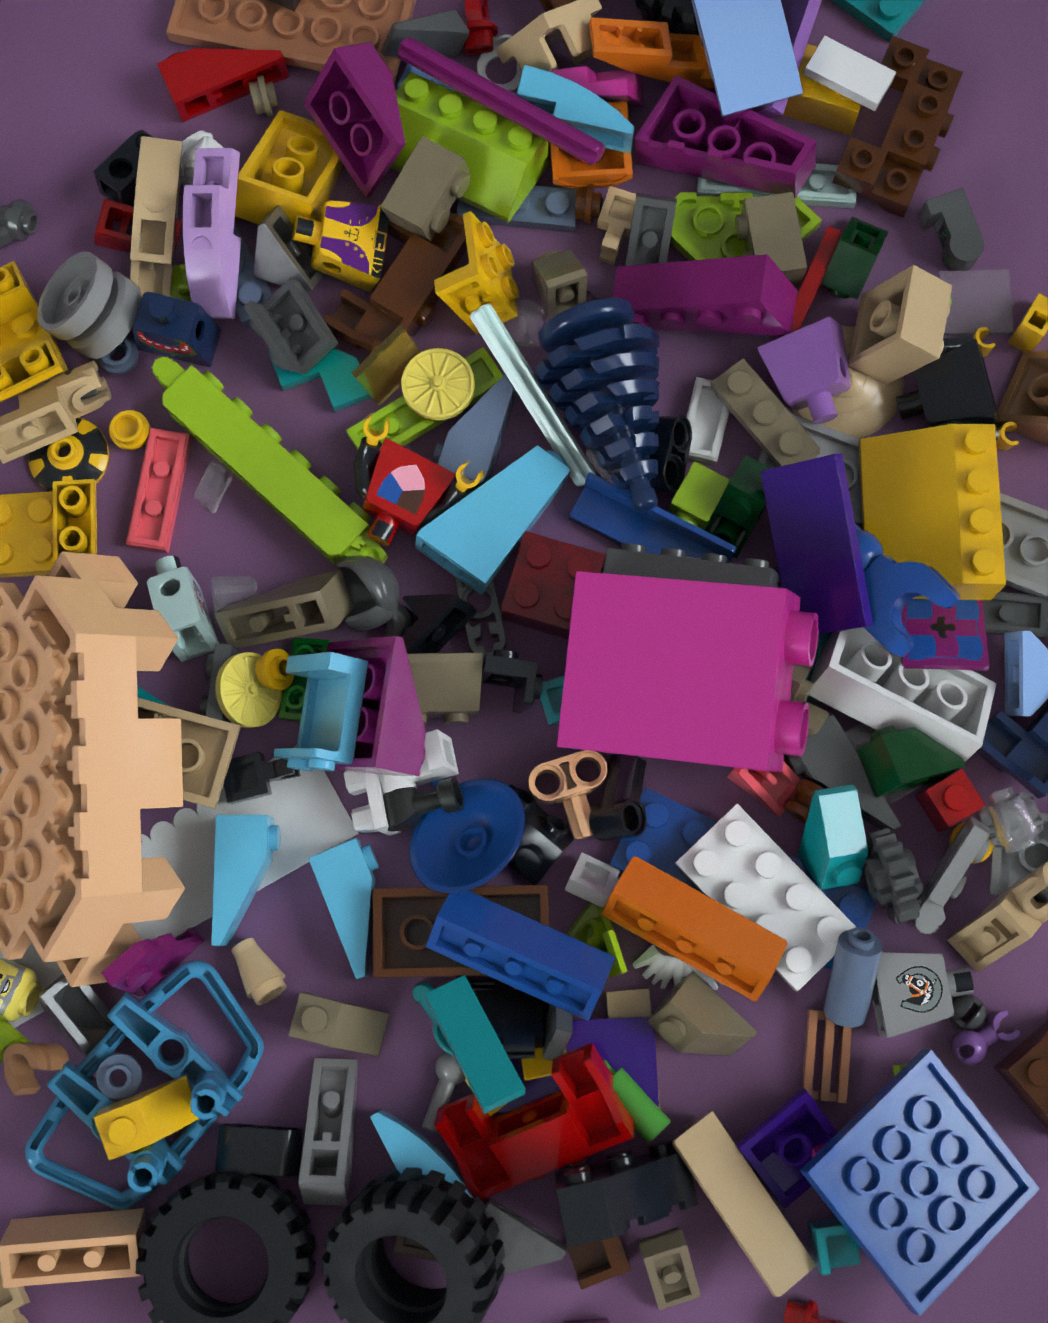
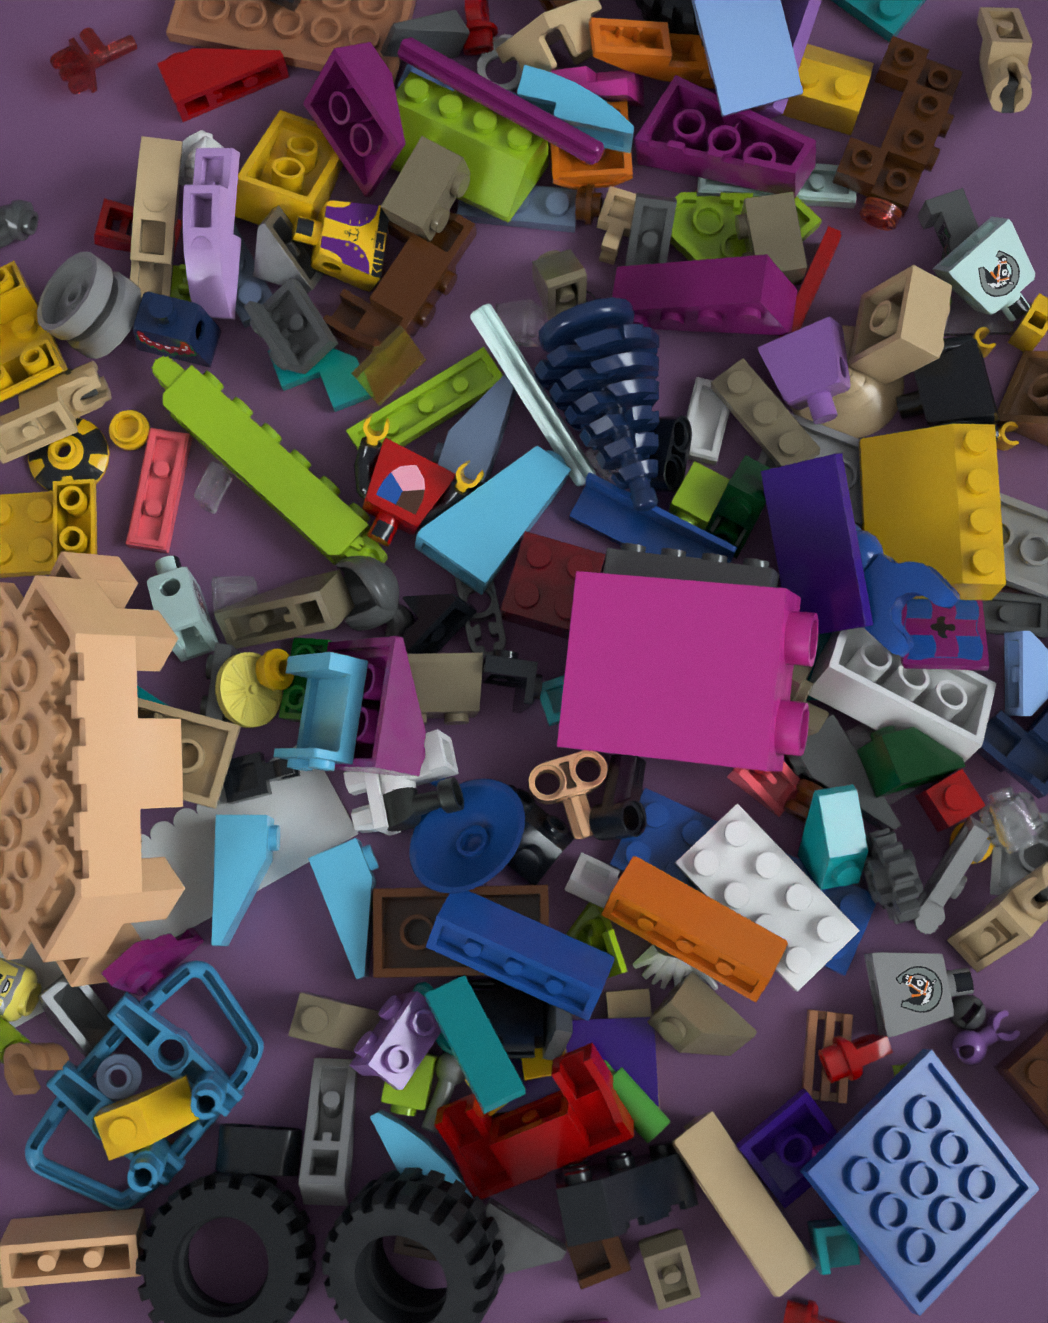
(80, 68): none -> clear red arm
(118, 173): black leg -> none
(124, 365): sand blue plate -> none
(258, 972): tan cone -> none
(263, 96): dark tan plate -> none
(398, 1040): none -> medium lavender bracket
(415, 1093): none -> lime brick
(438, 384): light yellow wheel -> none
(485, 277): yellow bracket -> none
(848, 1057): none -> red piece
(849, 73): white tile -> none
(853, 258): dark green slope -> none
(853, 977): sand blue brick -> none
(880, 213): none -> clear red tile
(990, 269): none -> light aqua torso
(1005, 58): none -> tan plate

